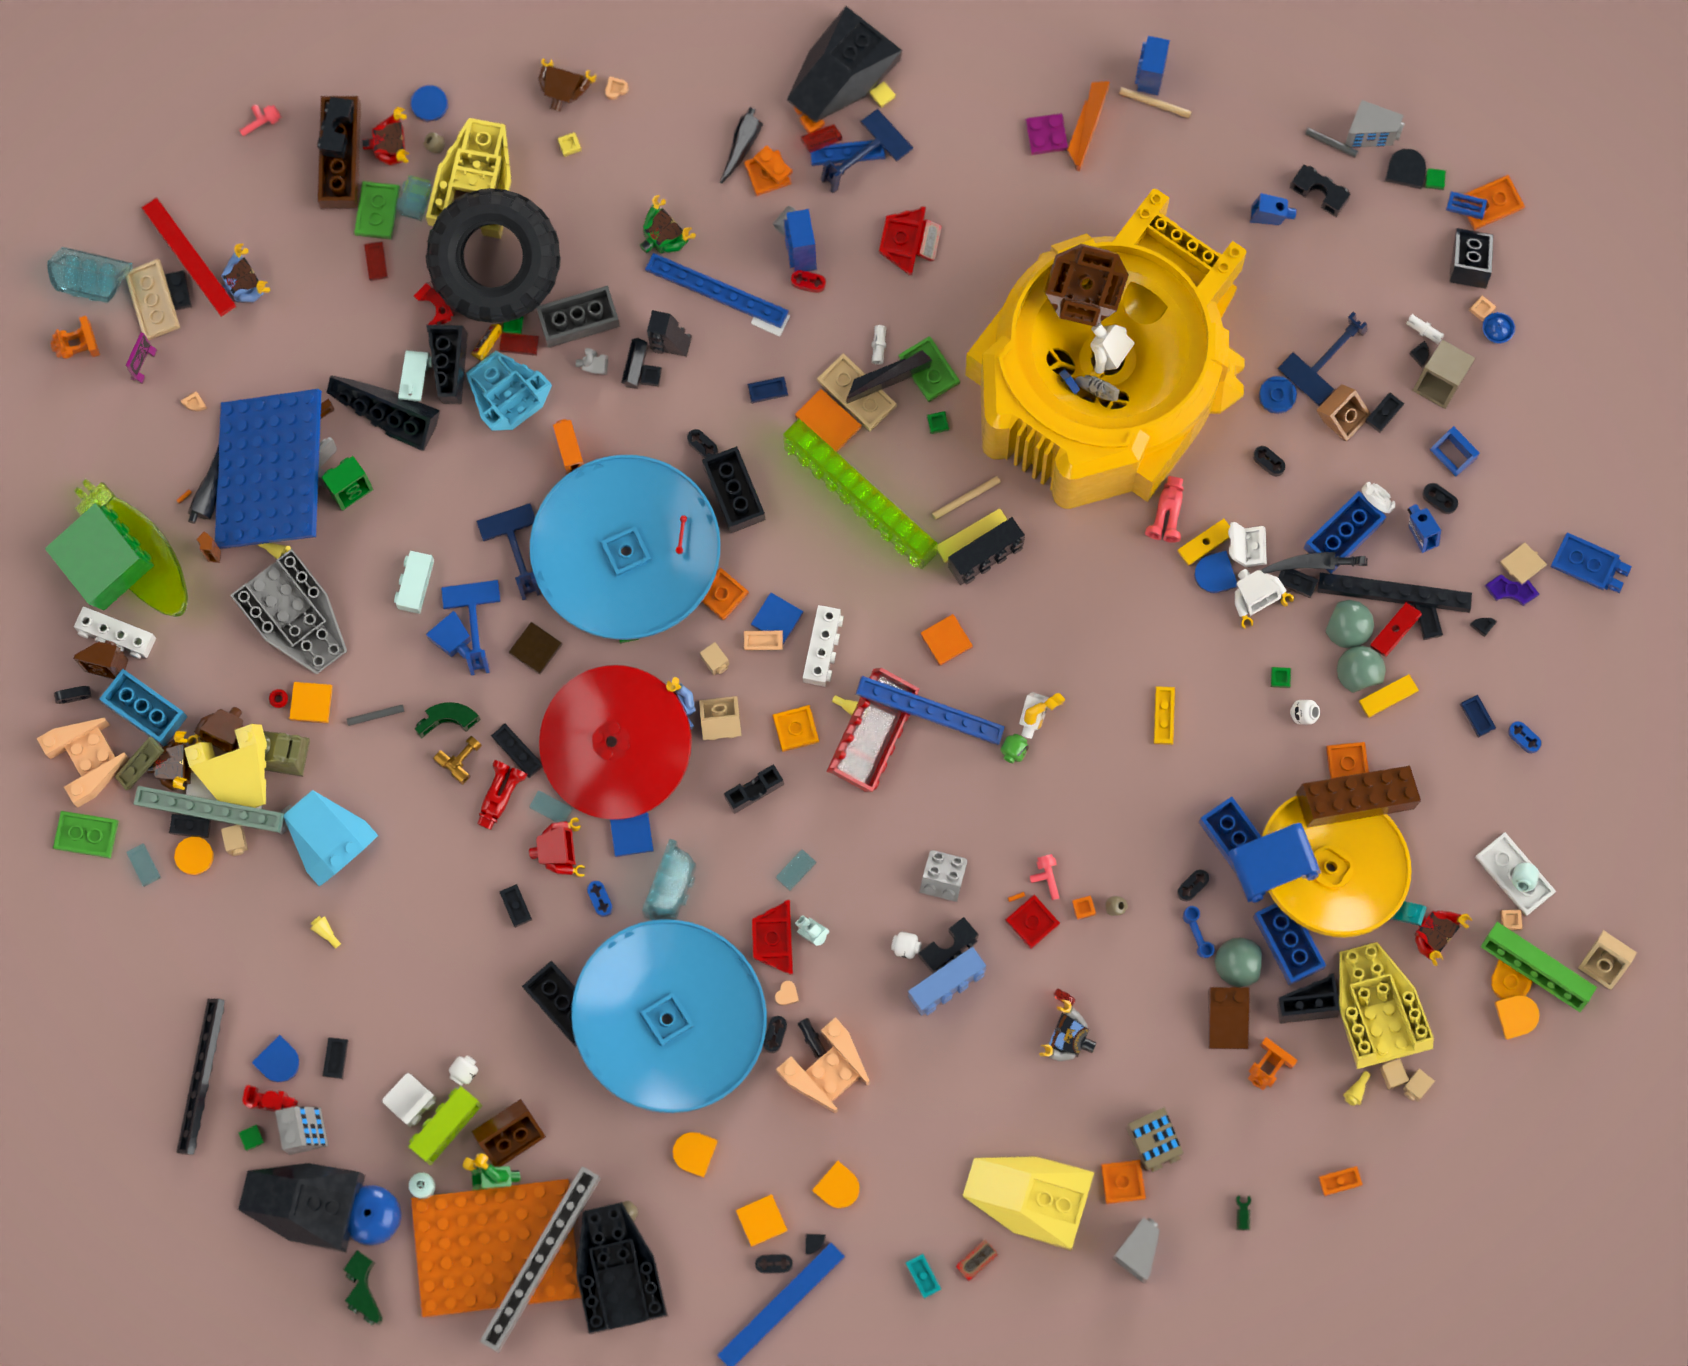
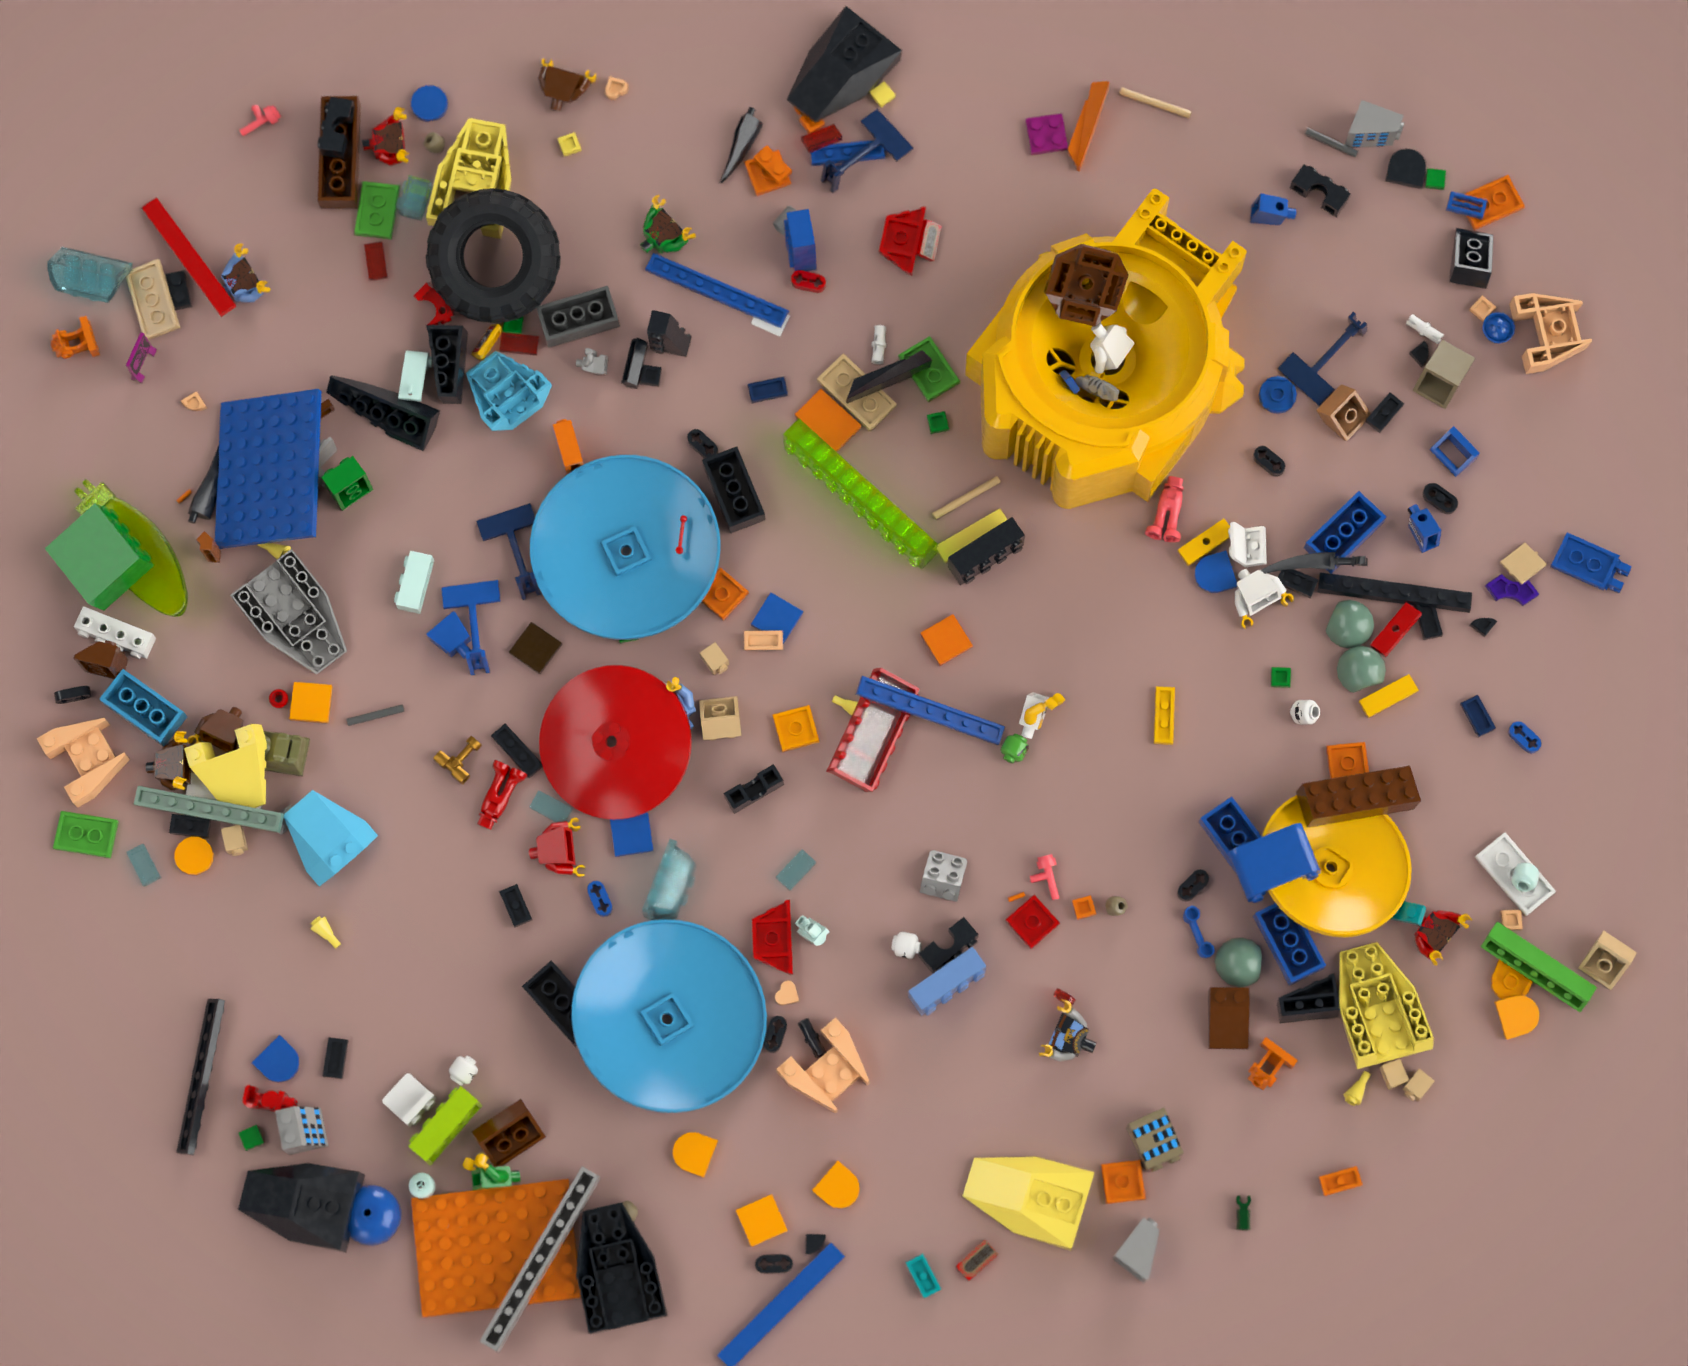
(139, 763): olive tile -> none
(361, 1297): dark green arch -> none
(445, 713): dark green arch -> none
(822, 645): white brick -> none
(1152, 65): blue piece -> none
(1378, 497): white tile -> none
(1555, 329): none -> light nougat wedge

